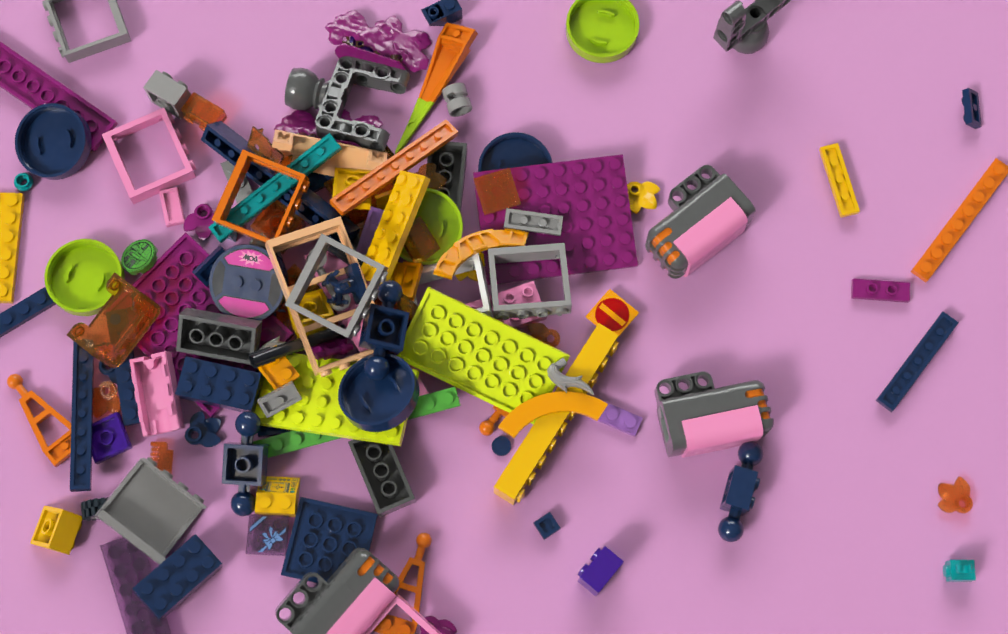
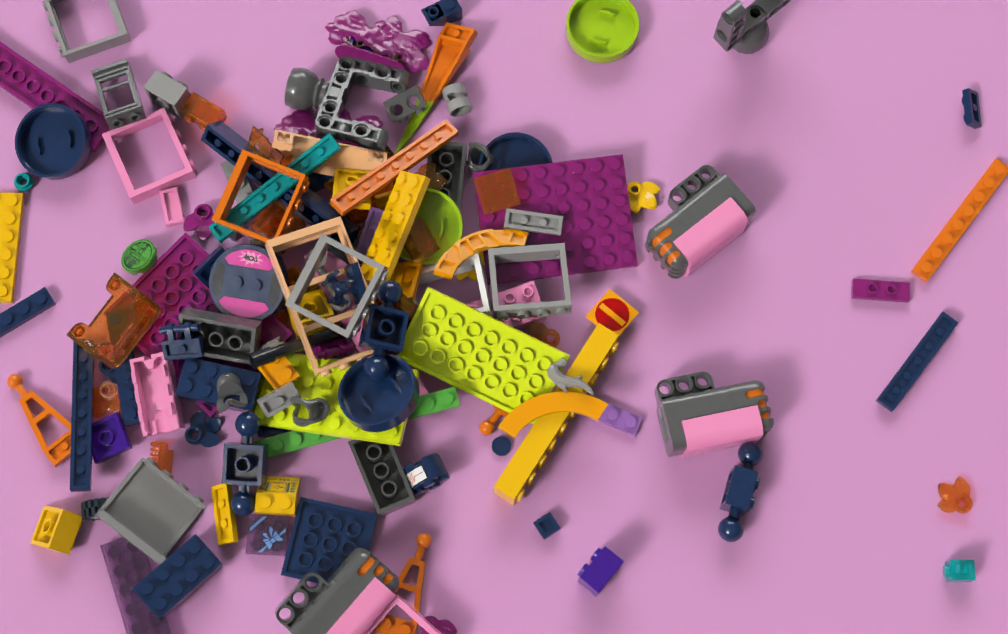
(79, 276): lime brick -> none
(126, 114): none -> dark grey door
(184, 347): none -> dark blue plate
(224, 516): none -> yellow plate
(228, 385): none -> dark grey piece
(317, 408): none -> dark grey piece
(404, 100): none -> dark grey brick
(426, 473): none -> dark blue brick
(474, 155): none -> dark grey piece
(839, 180): yellow plate -> none

